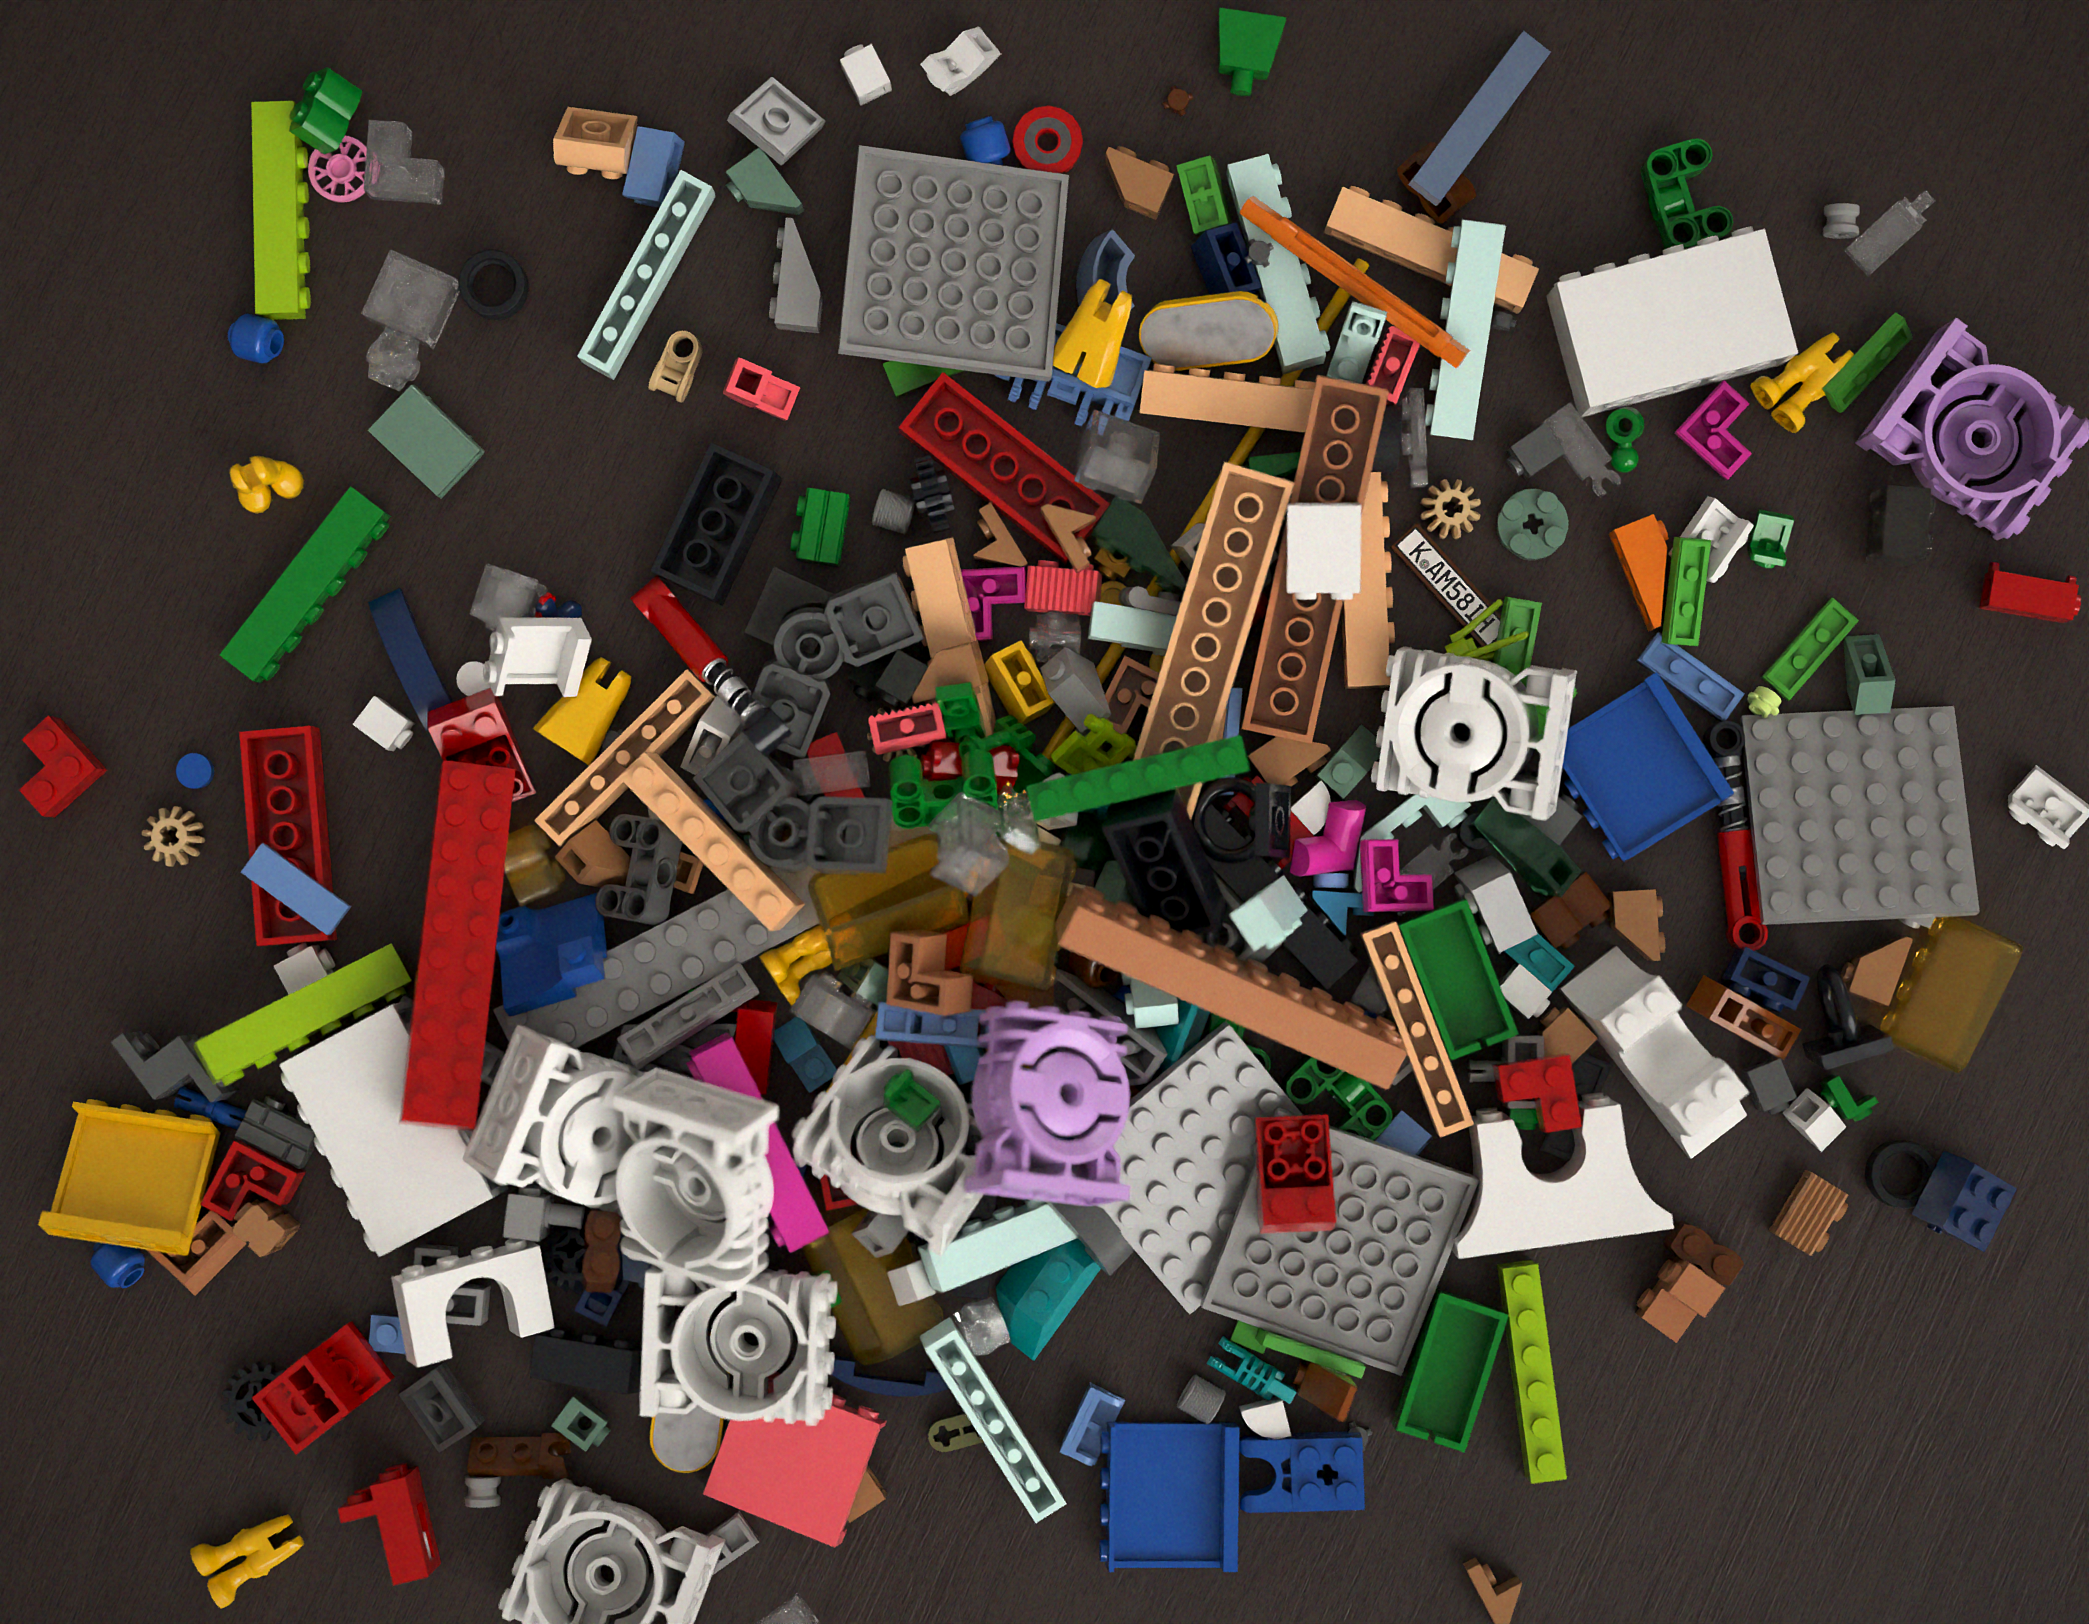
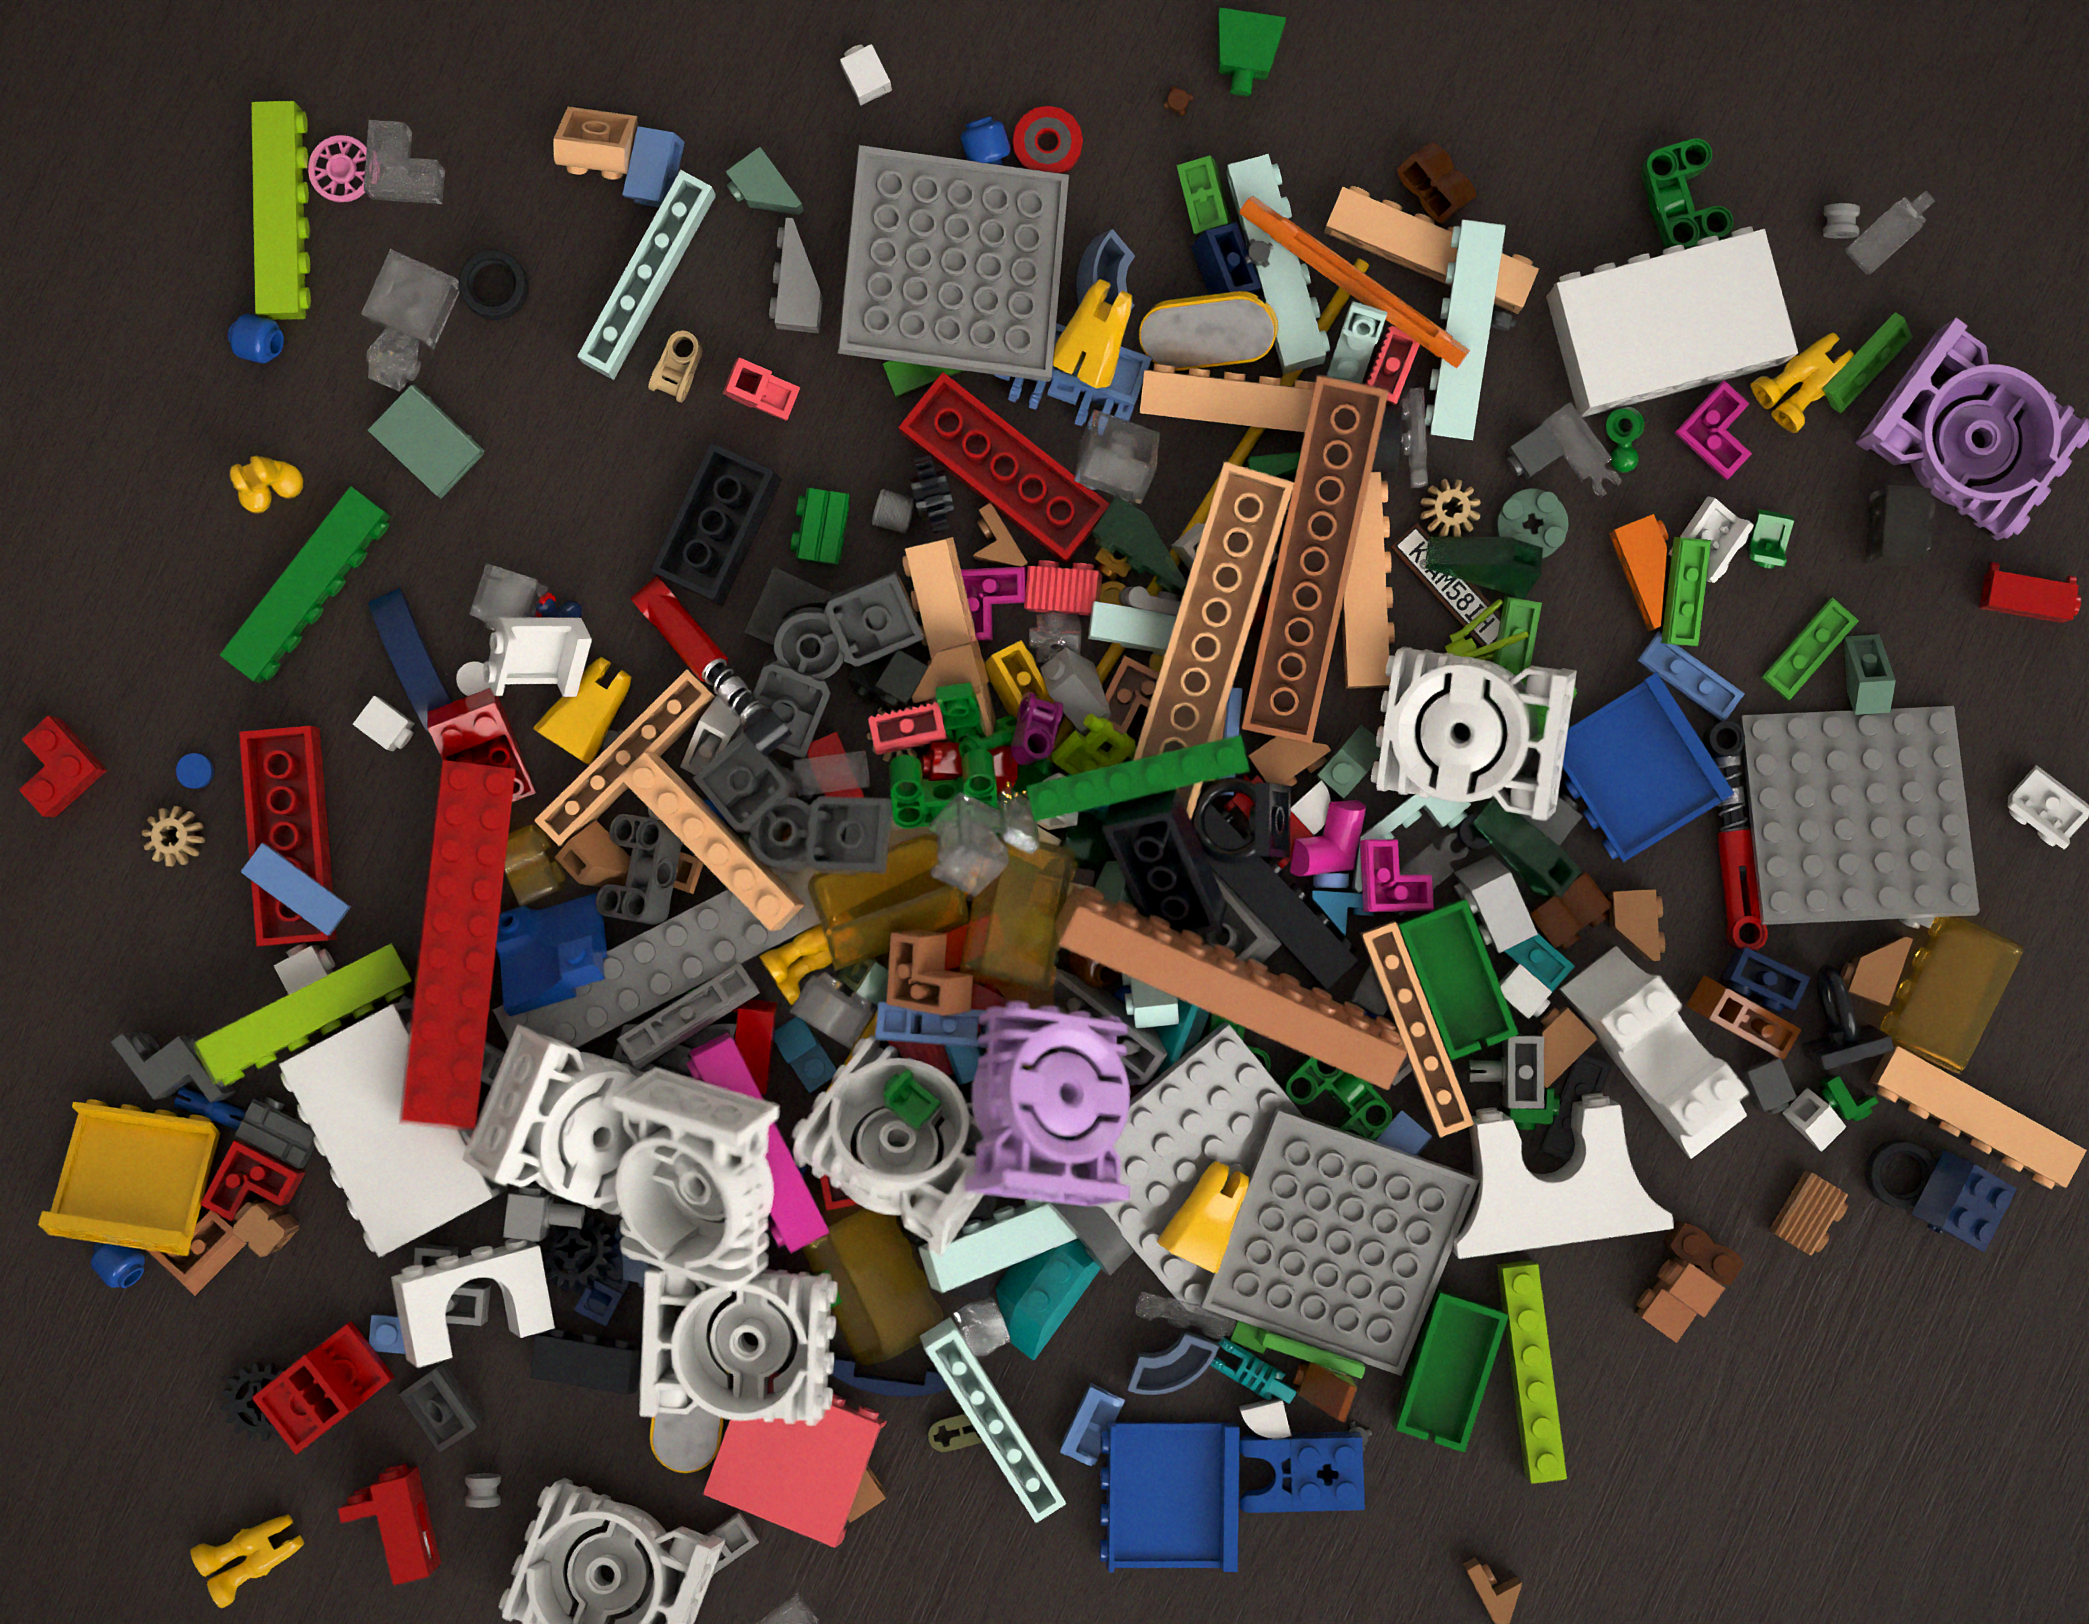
(325, 110): green brick -> none
(519, 1456): reddish brown plate -> none
(569, 1423): sand green brick -> none
(601, 1256): reddish brown brick -> none
(776, 120): light grey tile -> none
(880, 1232): light grey brick -> none
(910, 1283): white brick -> none
(961, 61): white brick -> none
(1039, 723): none -> magenta piece
(1065, 524): medium nougat slope -> none
(1139, 183): medium nougat slope -> none
(1173, 1367): none -> sand blue brick
(1184, 1314): none -> clear hinge
(1201, 1399): light grey piece -> none
(1206, 1219): none -> yellow piece
(1269, 914): light aqua brick -> none
(1294, 1174): red slope -> none
(1323, 549): white panel -> none
(1479, 118): sand blue tile -> none
(1487, 561): none -> clear green slope
(1548, 1082): red brick -> none
(1764, 702): yellowish green plate -> none
(1978, 1117): none -> light nougat brick

